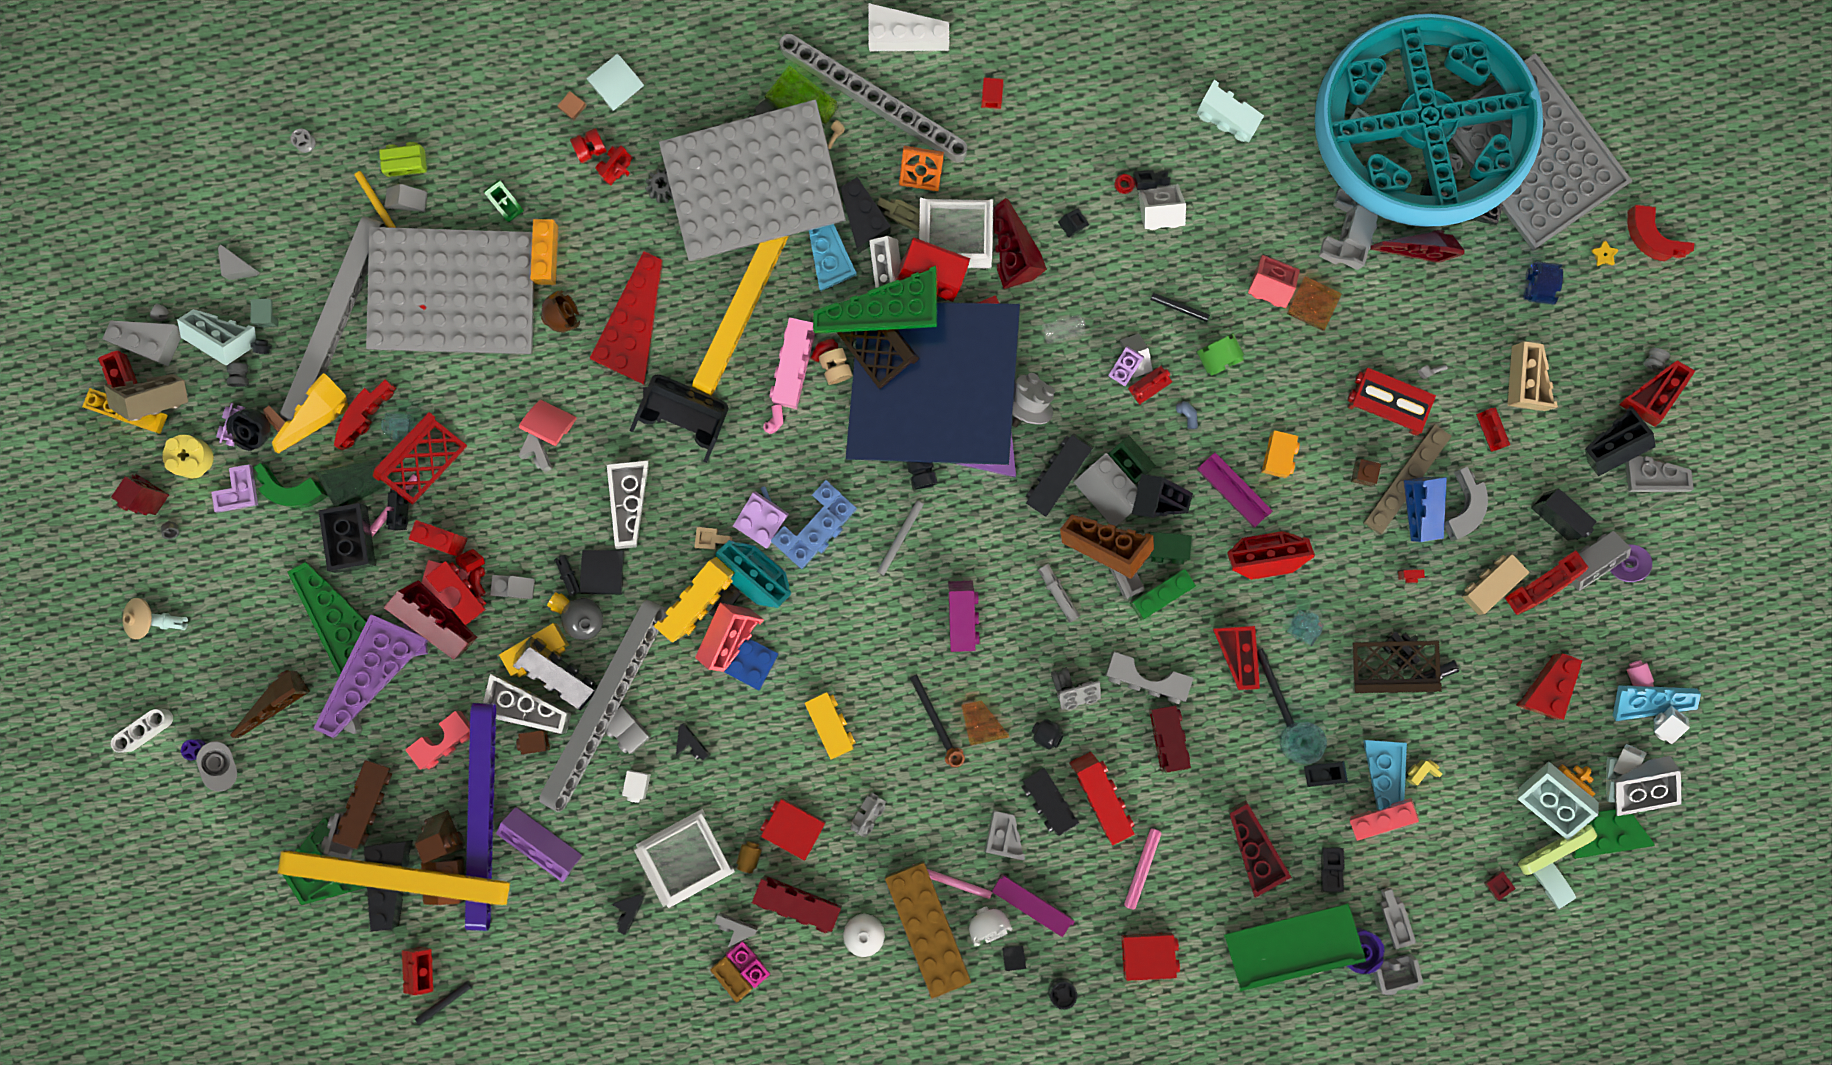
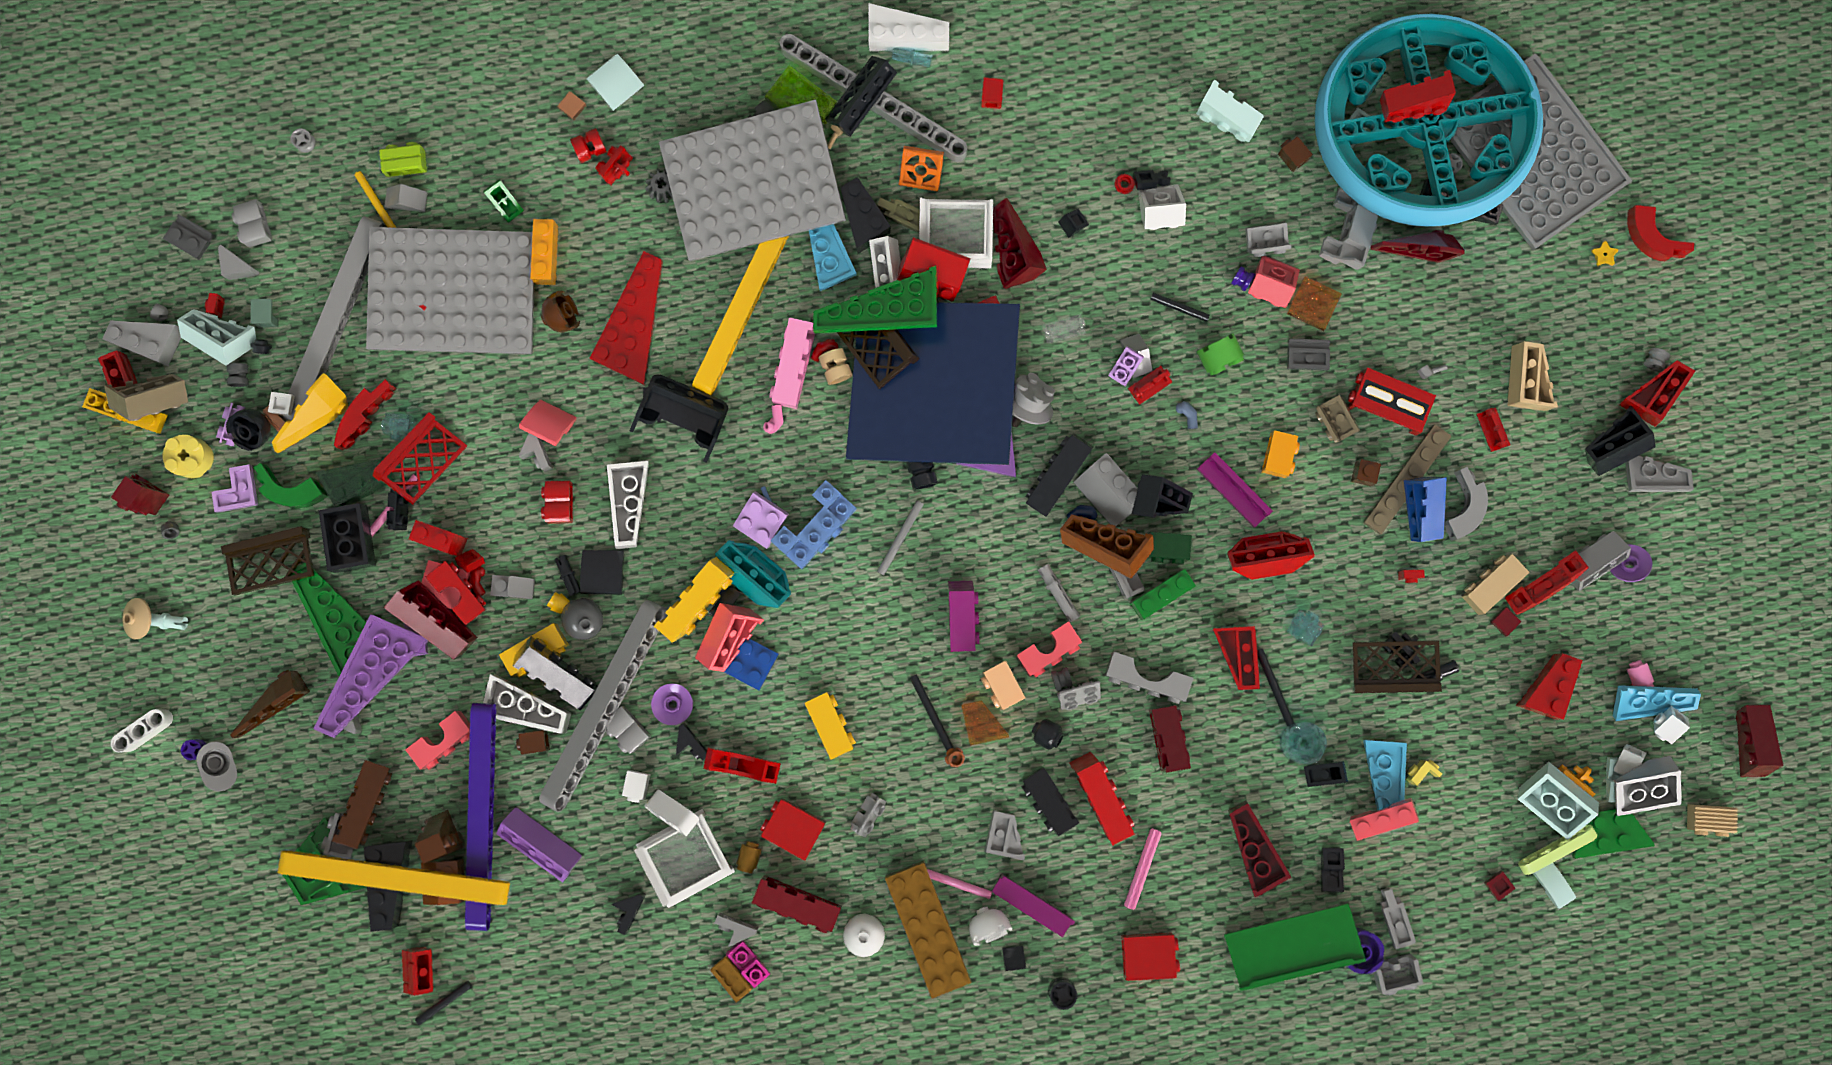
(188, 237): none -> dark grey plate
(215, 305): none -> red plate
(251, 223): none -> light grey brick
(268, 543): none -> dark brown fence
(281, 403): none -> white plate
(558, 502): none -> red brick
(662, 699): none -> medium lavender dish
(671, 812): none -> white beam
(708, 538): tan plate -> none
(742, 765): none -> red arch
(863, 96): none -> black fence
(912, 57): none -> clear light blue axle
(1003, 686): none -> light nougat brick
(1065, 641): none -> coral arch
(1085, 511): none -> dark blue arm
(1131, 459): dark green brick -> none
(1242, 278): none -> dark purple wheel
(1267, 239): none -> light grey bracket
(1294, 153): none -> reddish brown brick
(1308, 354): none -> dark grey plate
(1337, 419): none -> dark tan bracket
(1418, 100): none -> red wedge
(1505, 621): none -> dark red tile
(1544, 282): clear blue brick -> none
(1564, 515): black brick -> none
(1712, 818): none -> tan brick
(1757, 741): none -> dark red wedge

